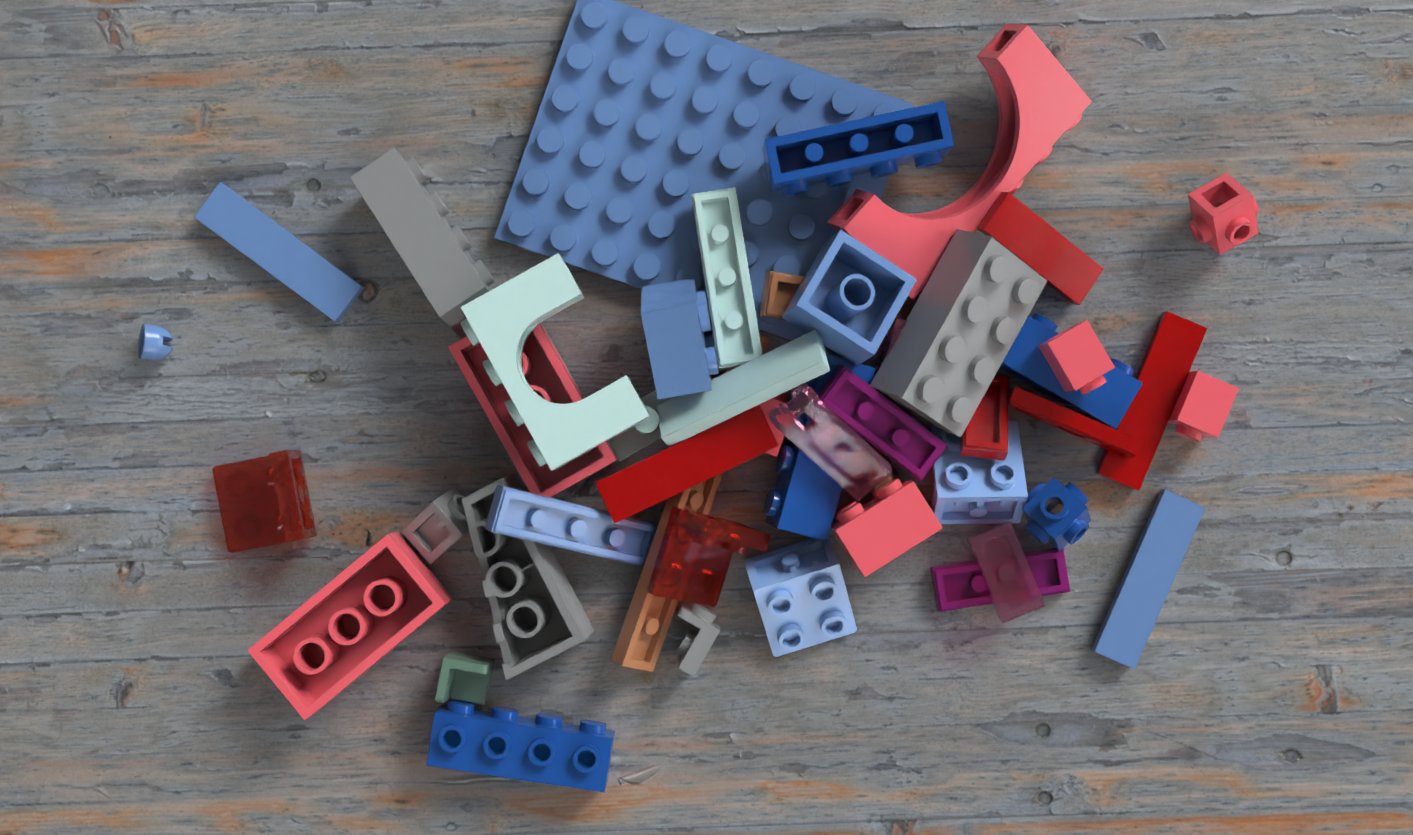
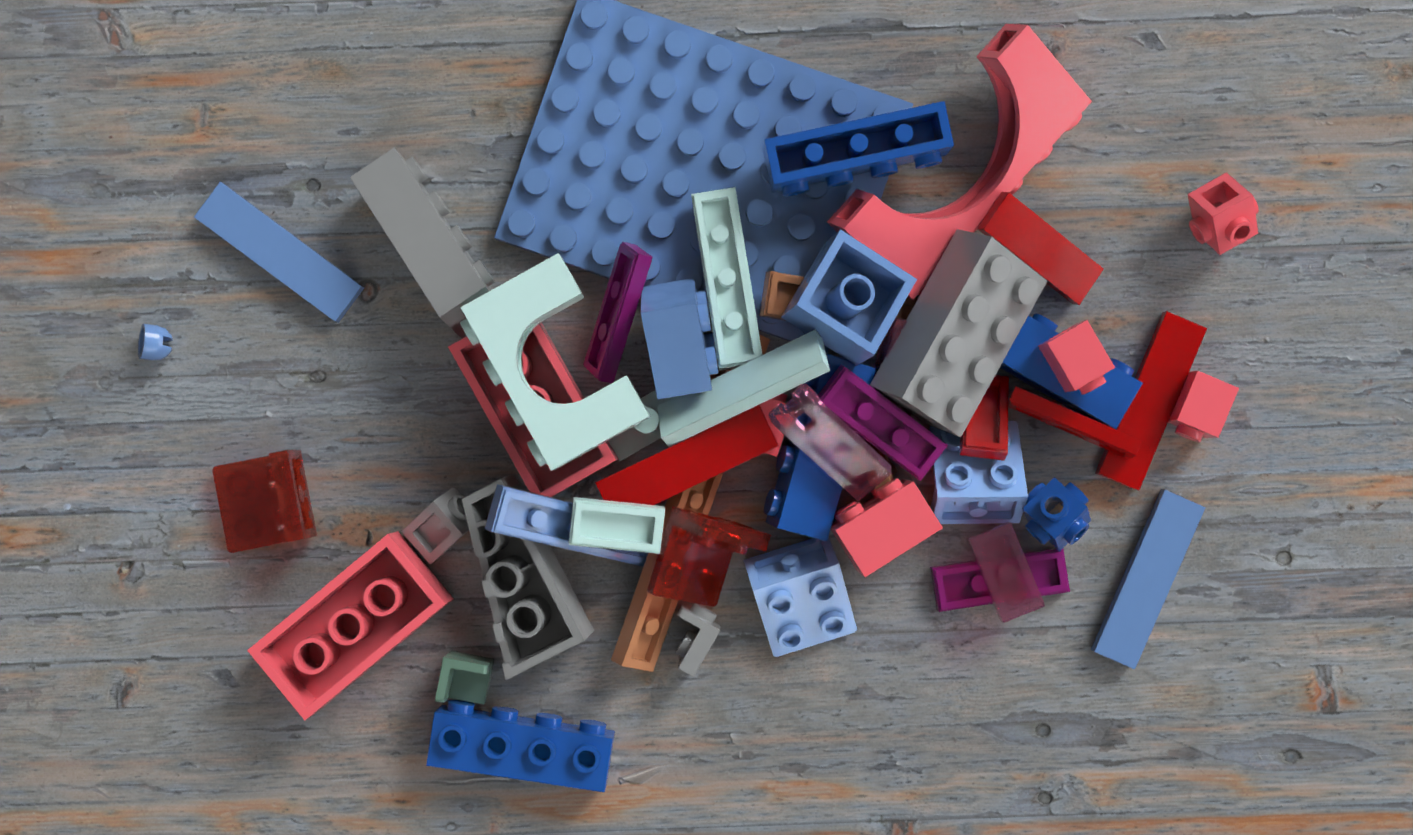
(616, 525): none -> light aqua tile
(617, 312): none -> magenta tile

